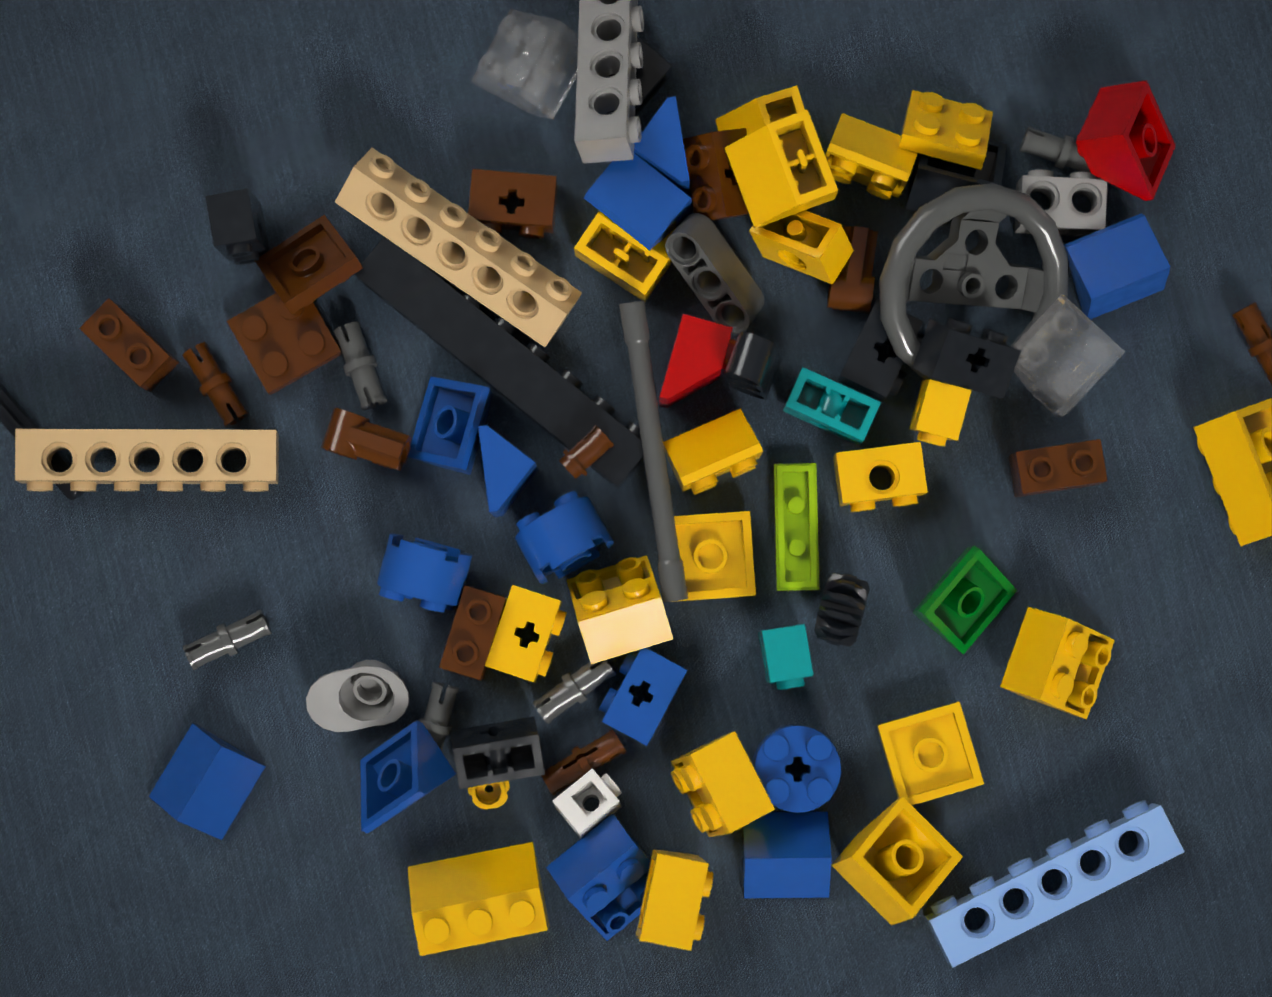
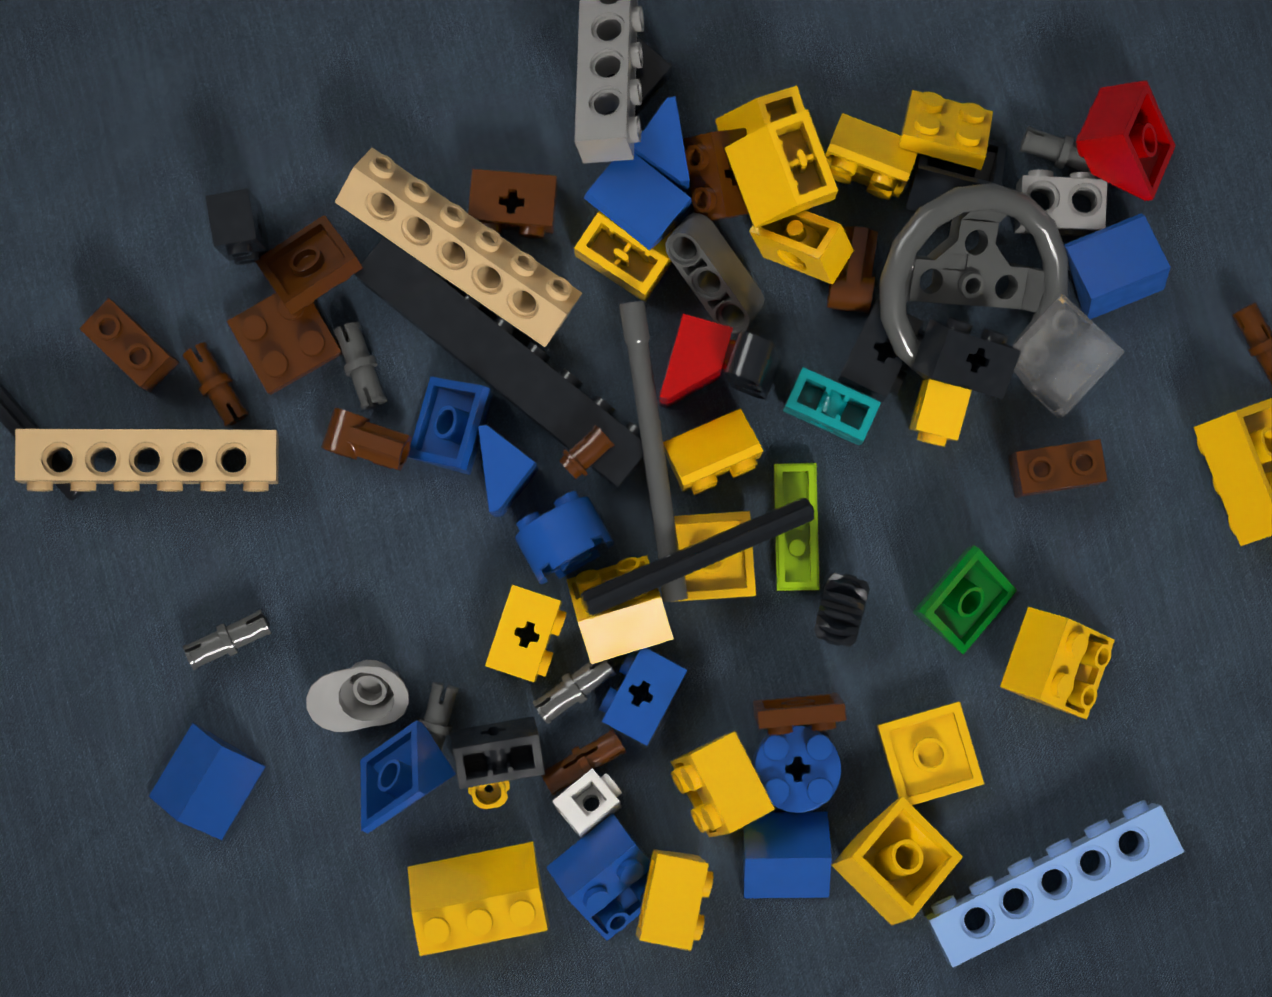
(423, 572): blue brick -> none
(472, 633): reddish brown brick -> none
(530, 63): clear slope -> none
(697, 556): none -> black axle
(782, 714): none -> reddish brown plate
(786, 656): teal brick -> none
(901, 461): yellow brick -> none

